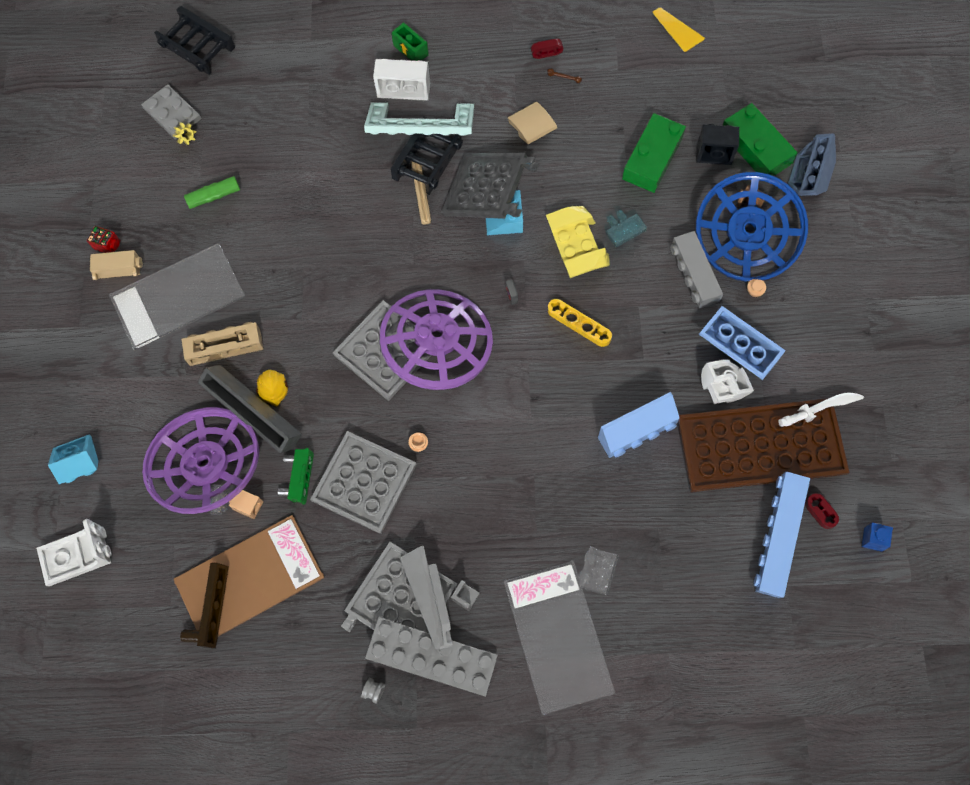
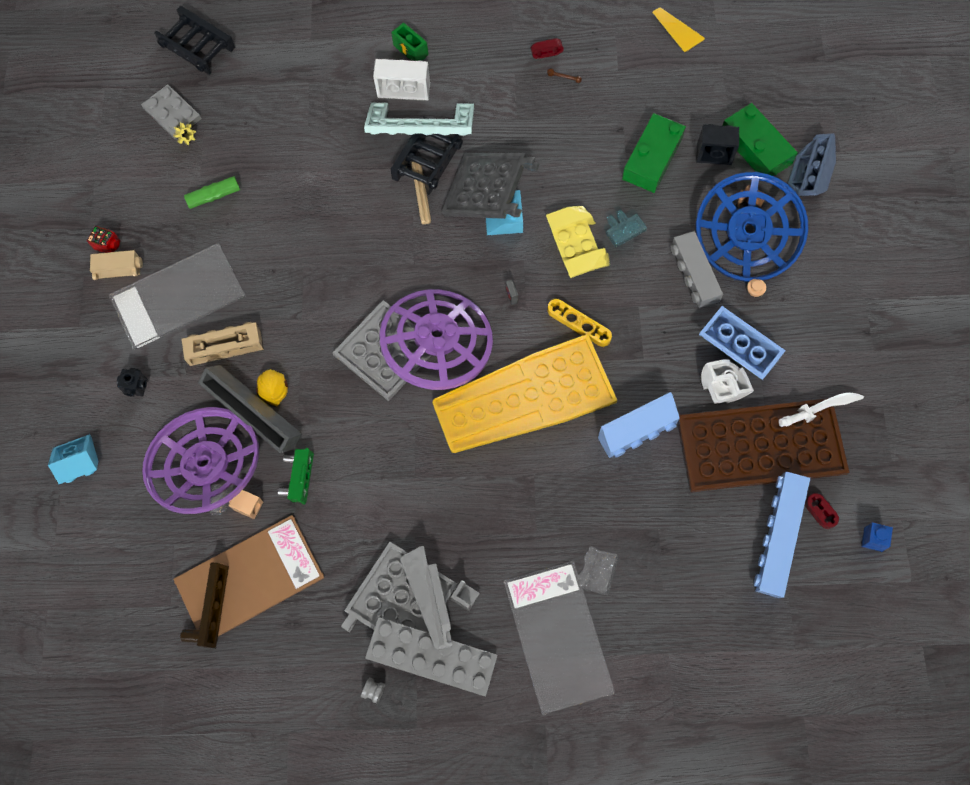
(74, 554): white bracket -> none
(132, 382): none -> black brick
(363, 482): light grey plate -> none
(418, 442): light nougat plate -> none
(526, 396): none -> yellow wing
(532, 122): tan slope -> none

